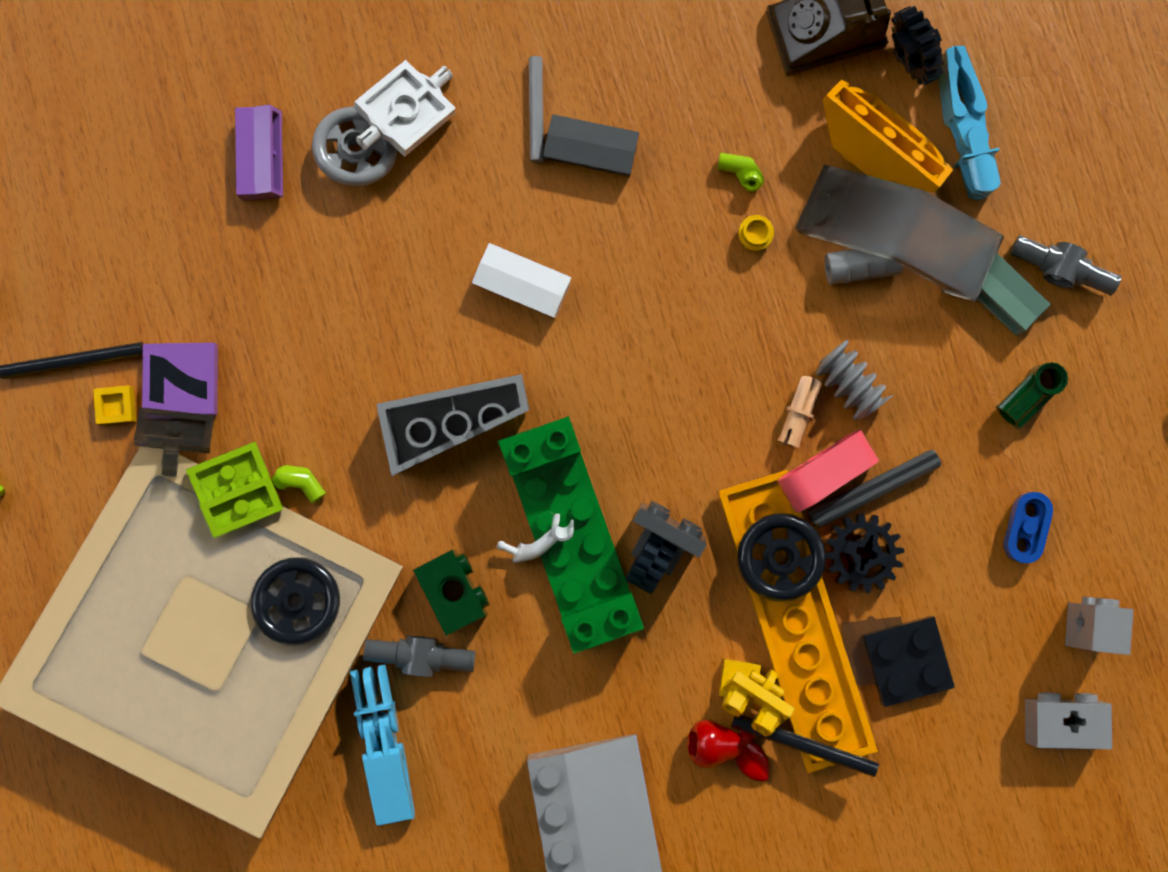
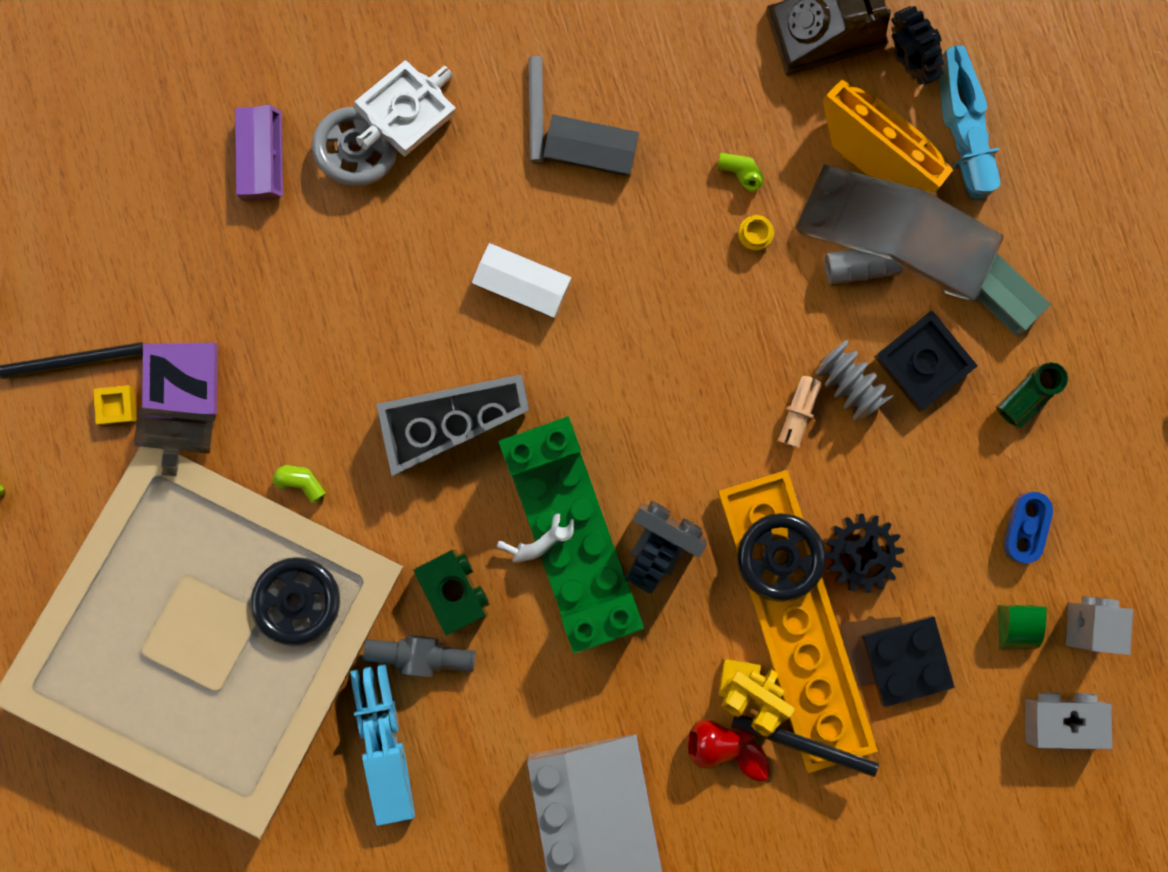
(234, 489): lime slope -> none
(828, 471): coral beam -> none
(874, 488): dark grey axle -> none
(925, 361): none -> black plate
(1021, 626): none -> green brick
(1065, 265): dark grey pin -> none

